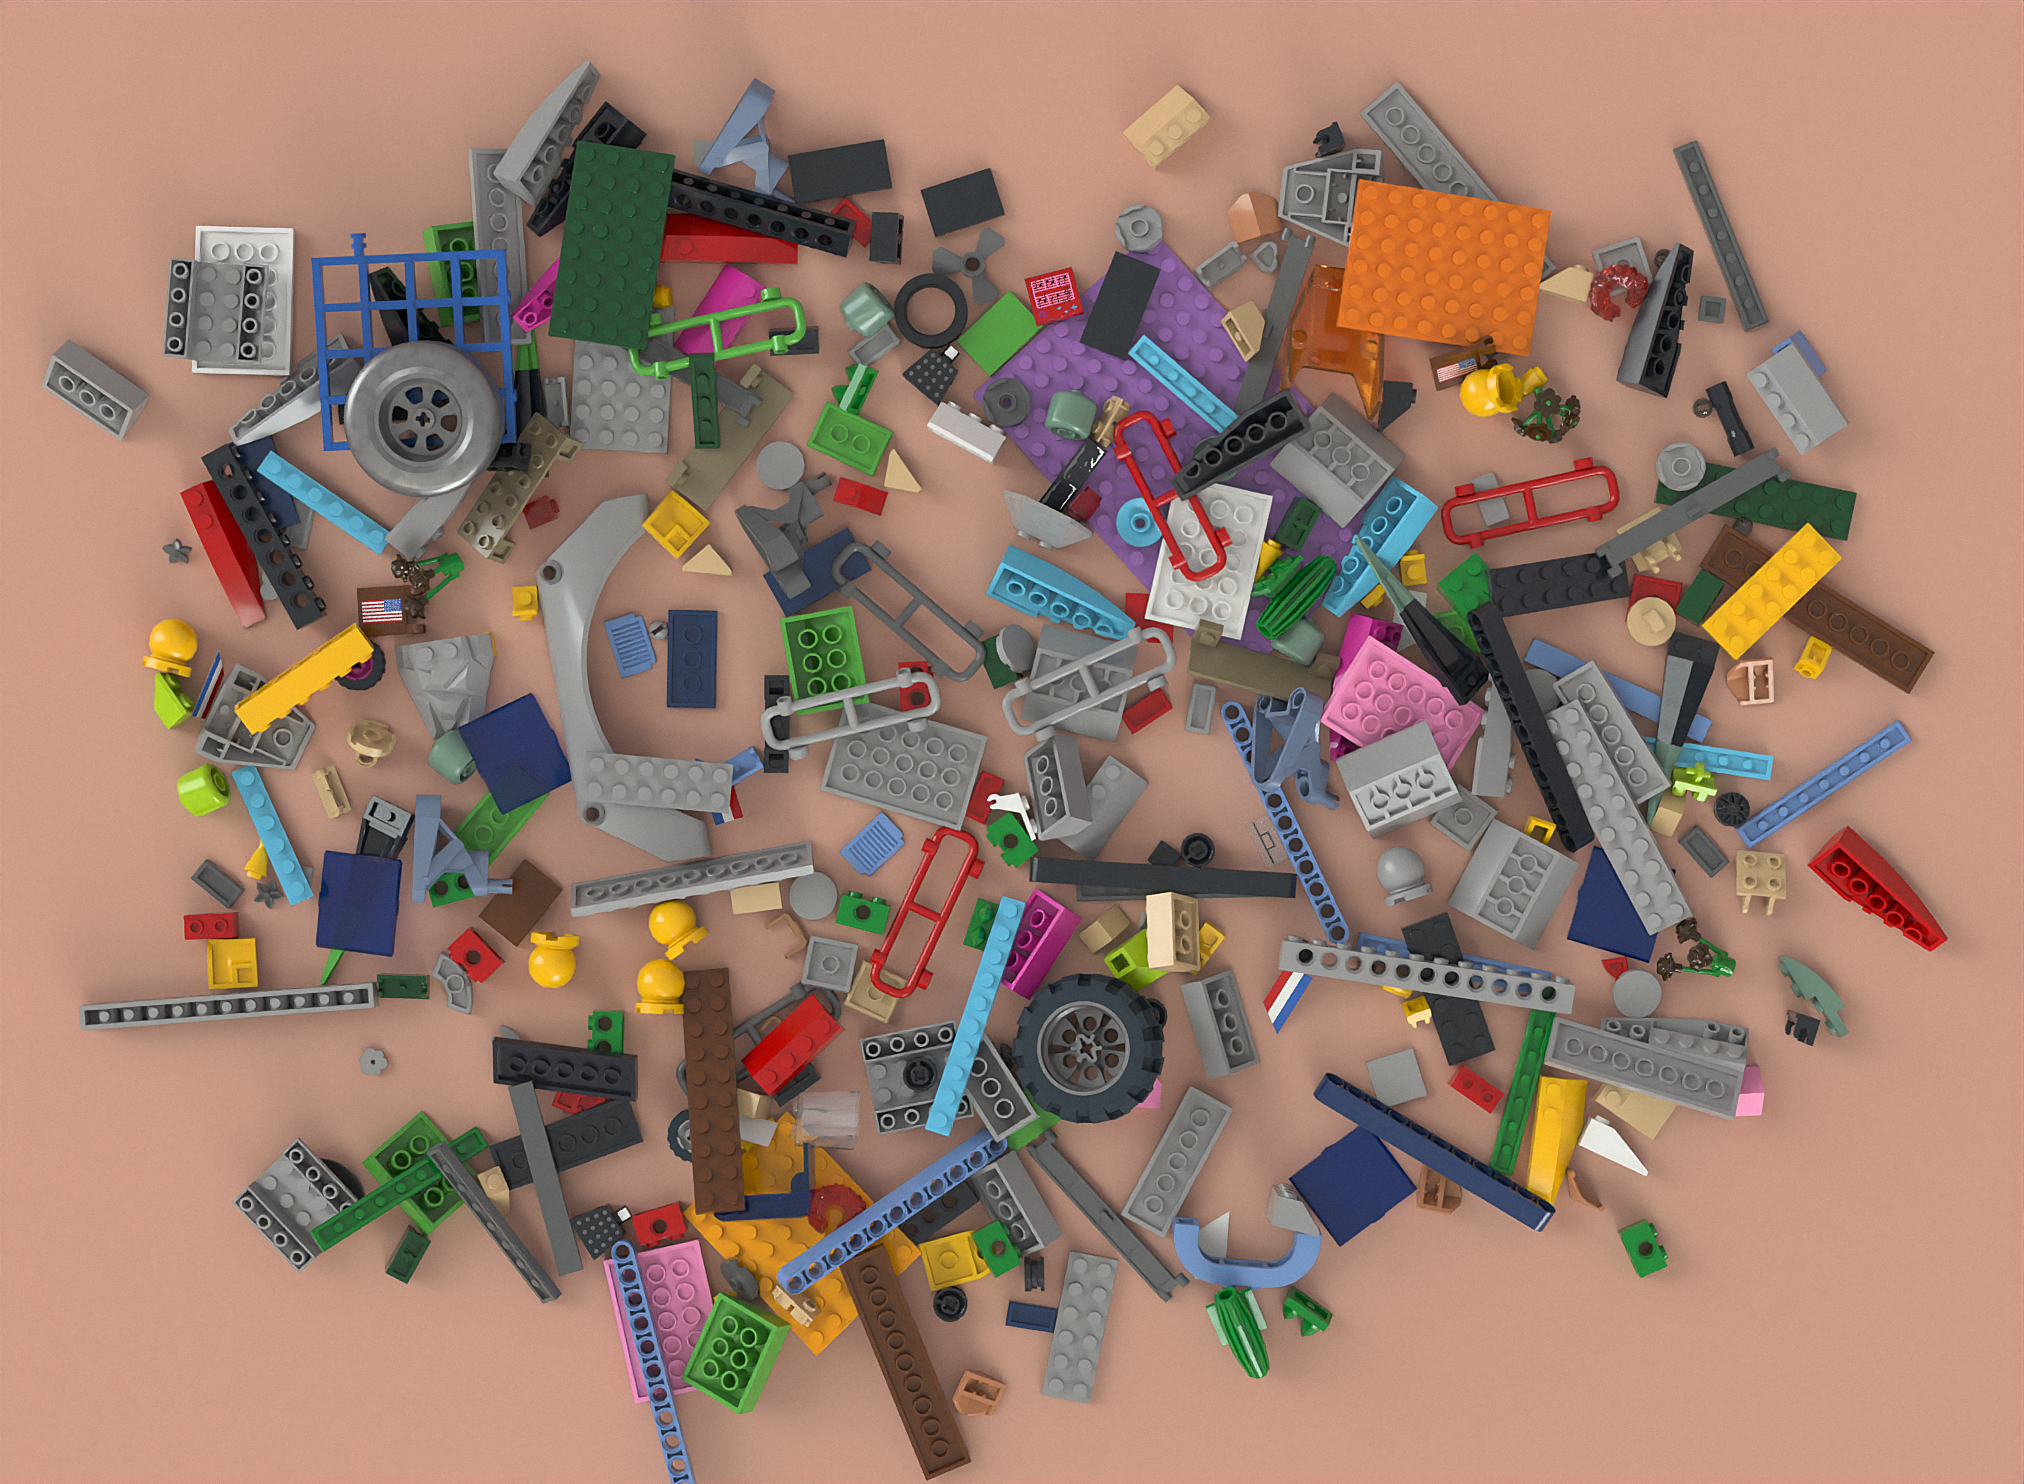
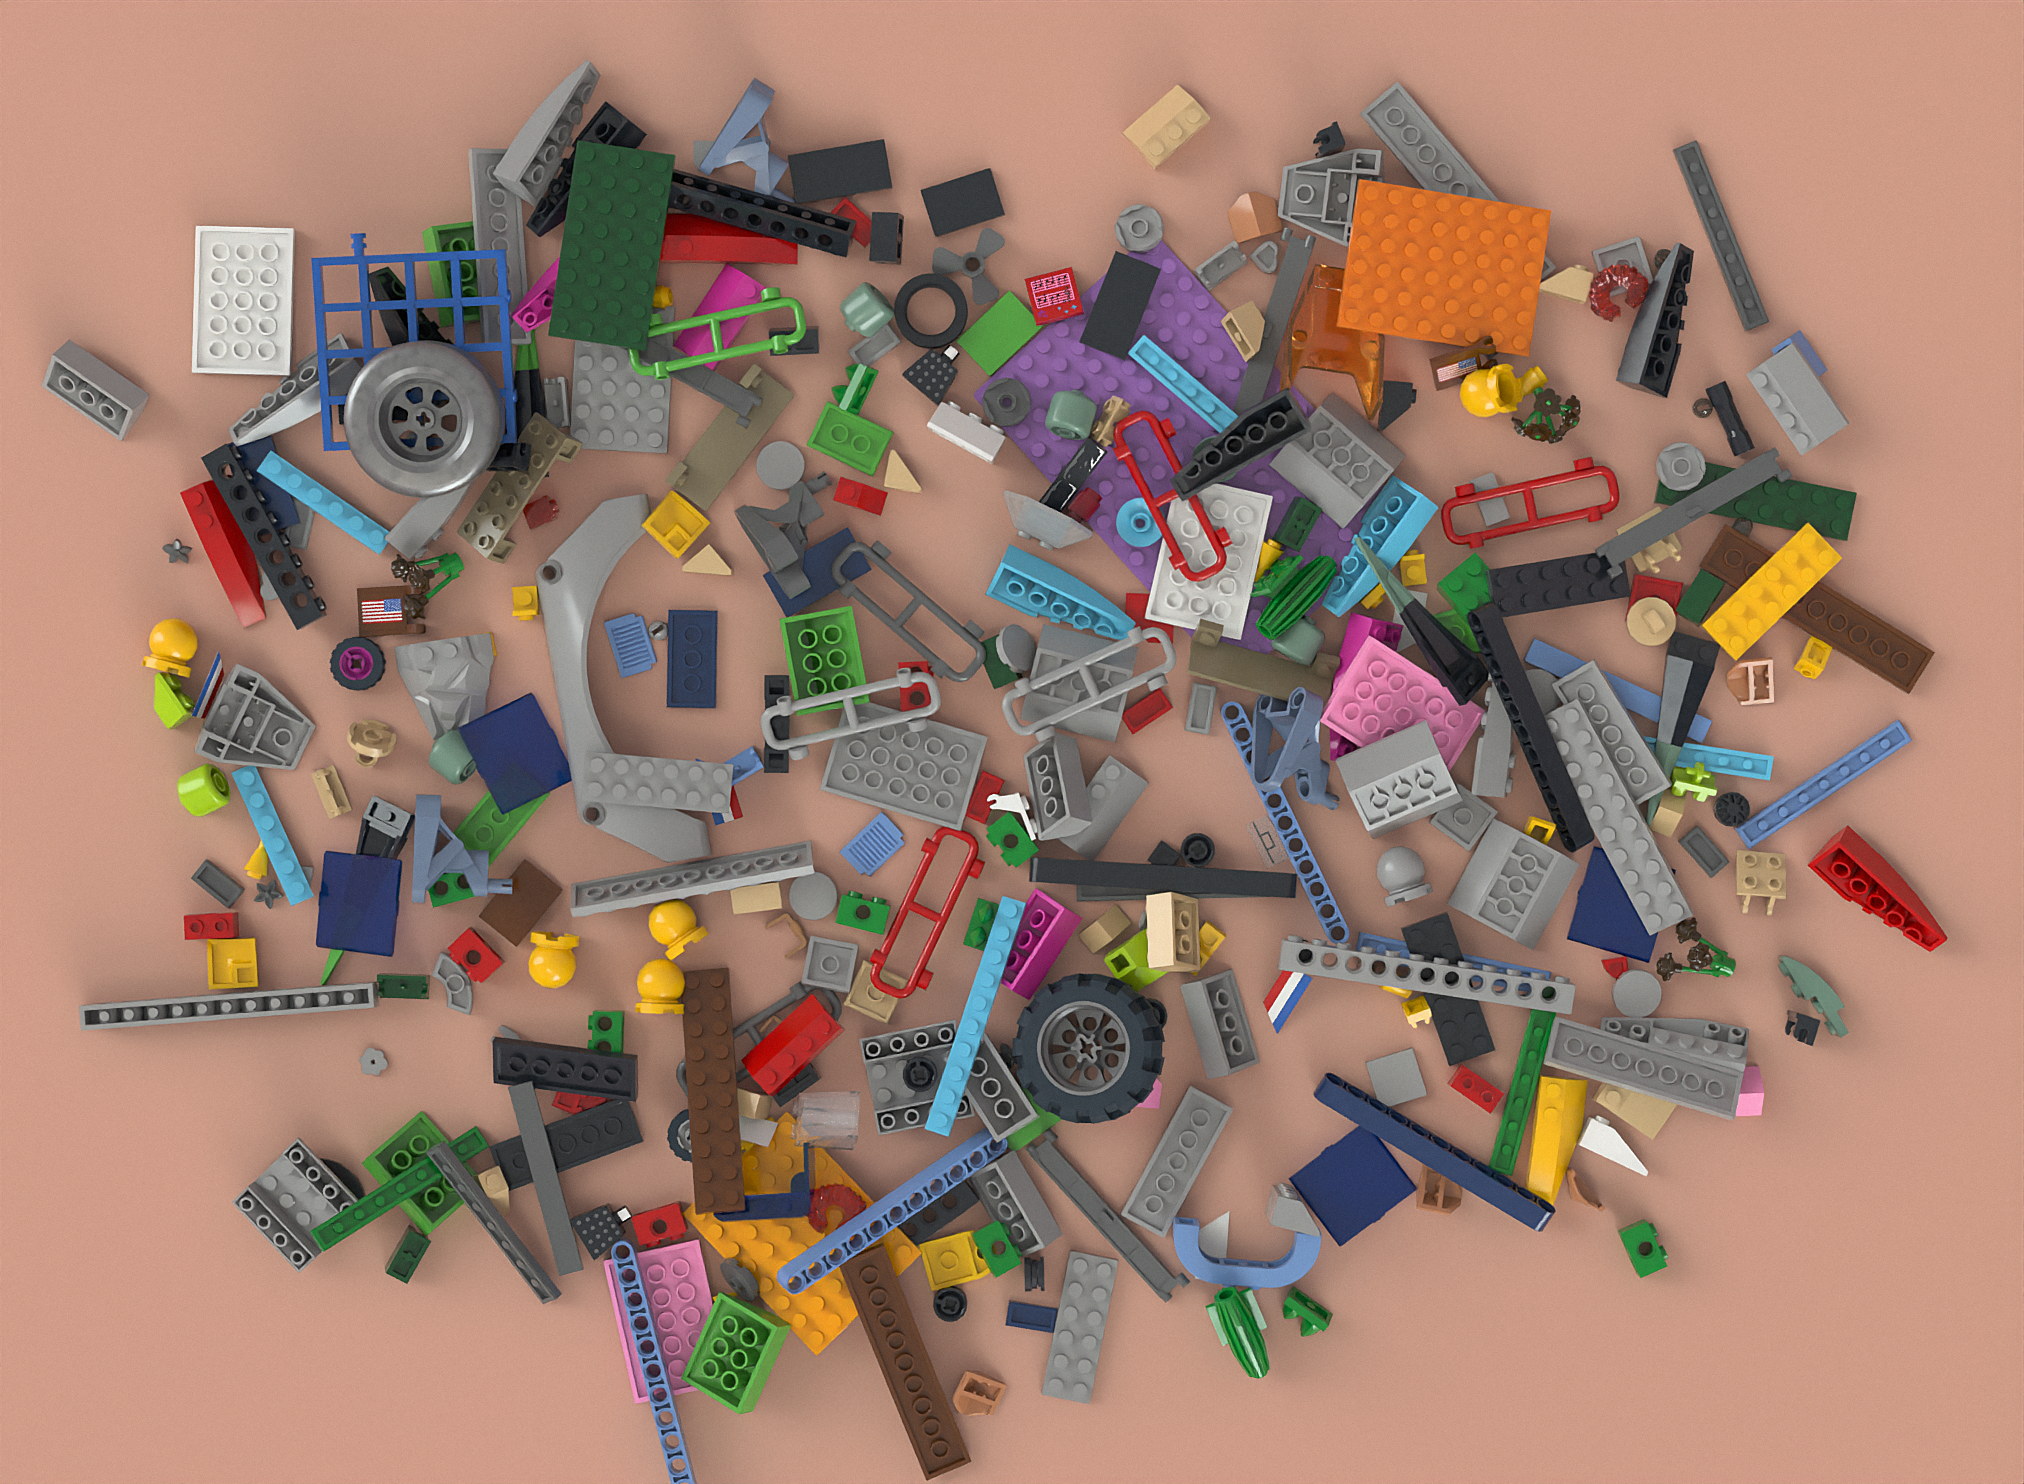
(215, 311): light grey slope -> none
(304, 678): yellow brick -> none
(704, 400): dark green tile -> none
(805, 1308): tan hinge -> none
(1712, 309): dark grey plate -> none

